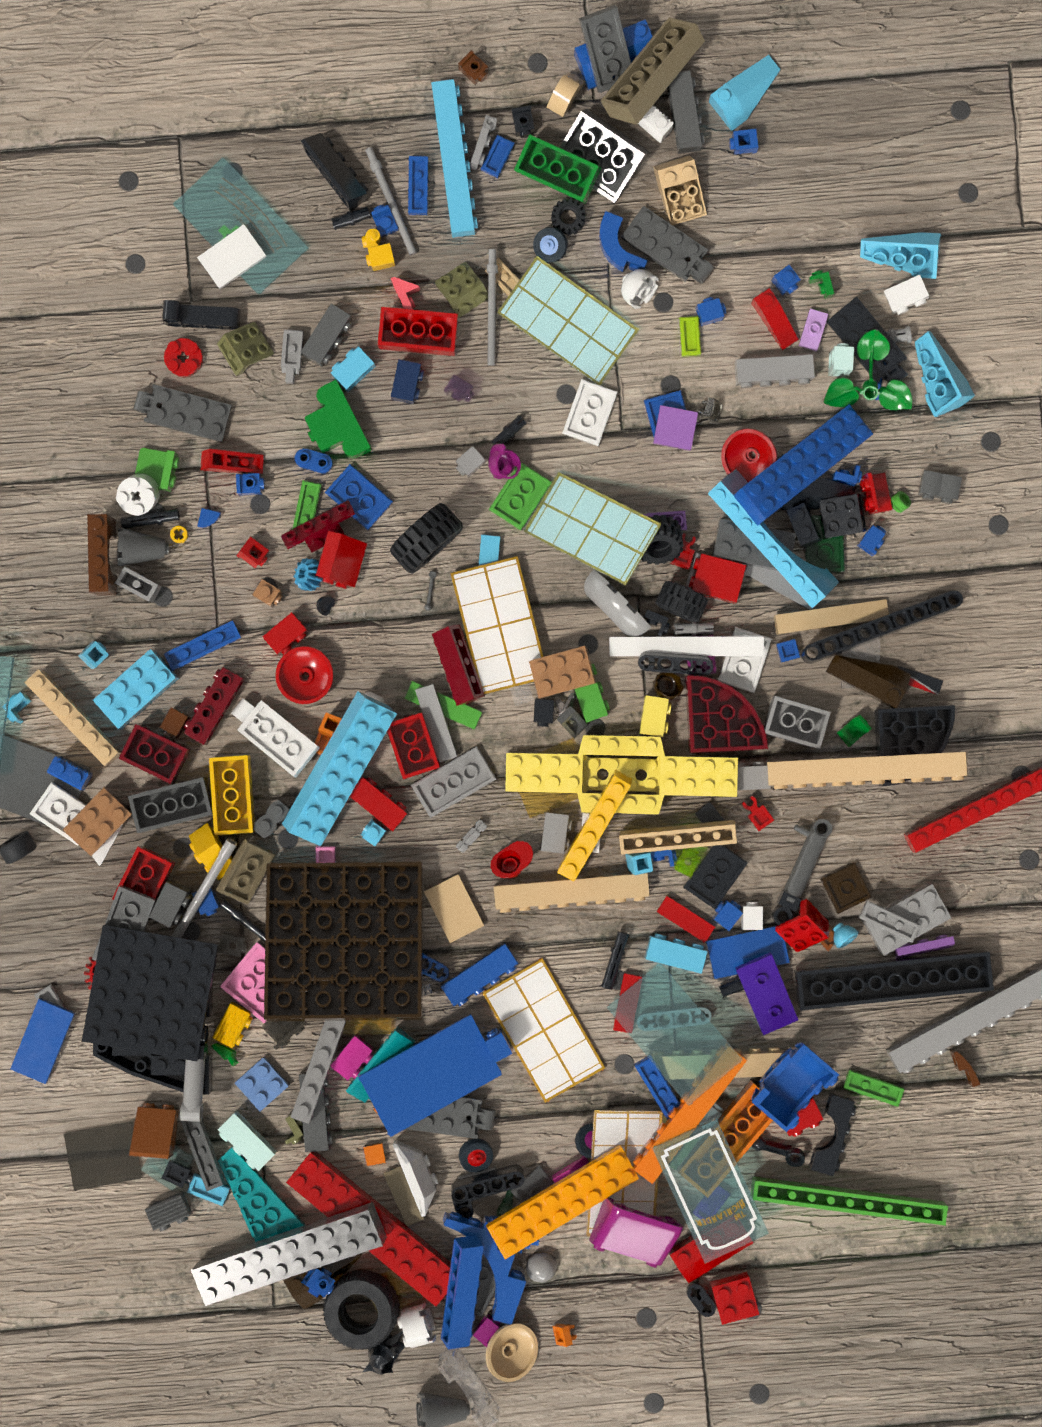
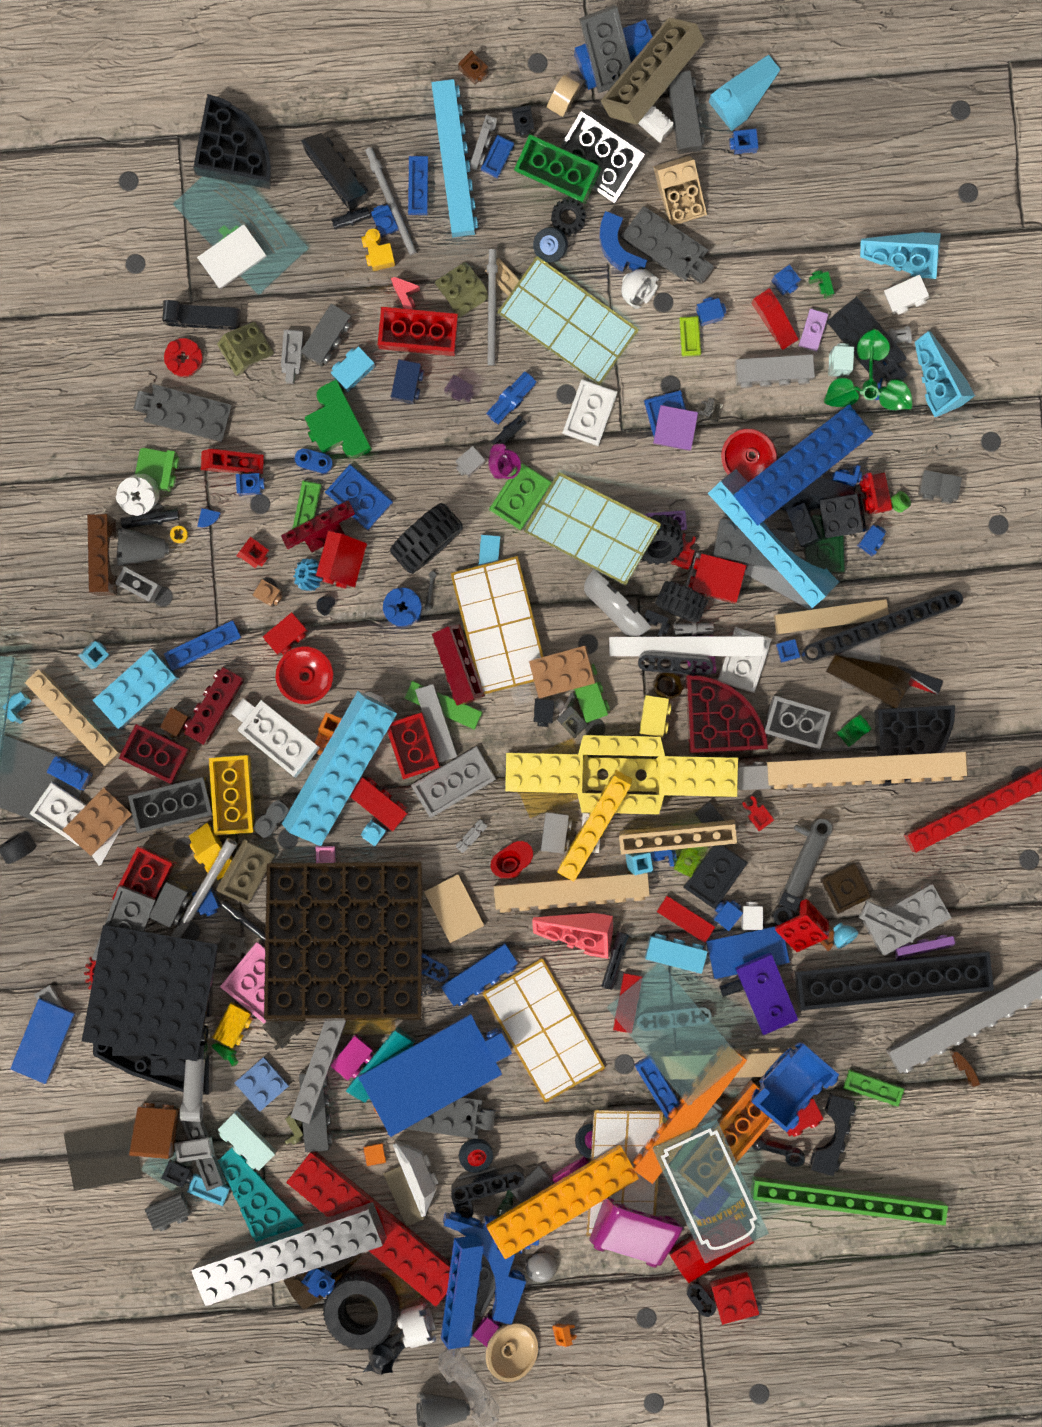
(194, 1149): none -> light grey tile
(231, 146): none -> black brick
(398, 597): none -> blue brick
(511, 398): none -> blue piece
(586, 931): none -> coral wedge

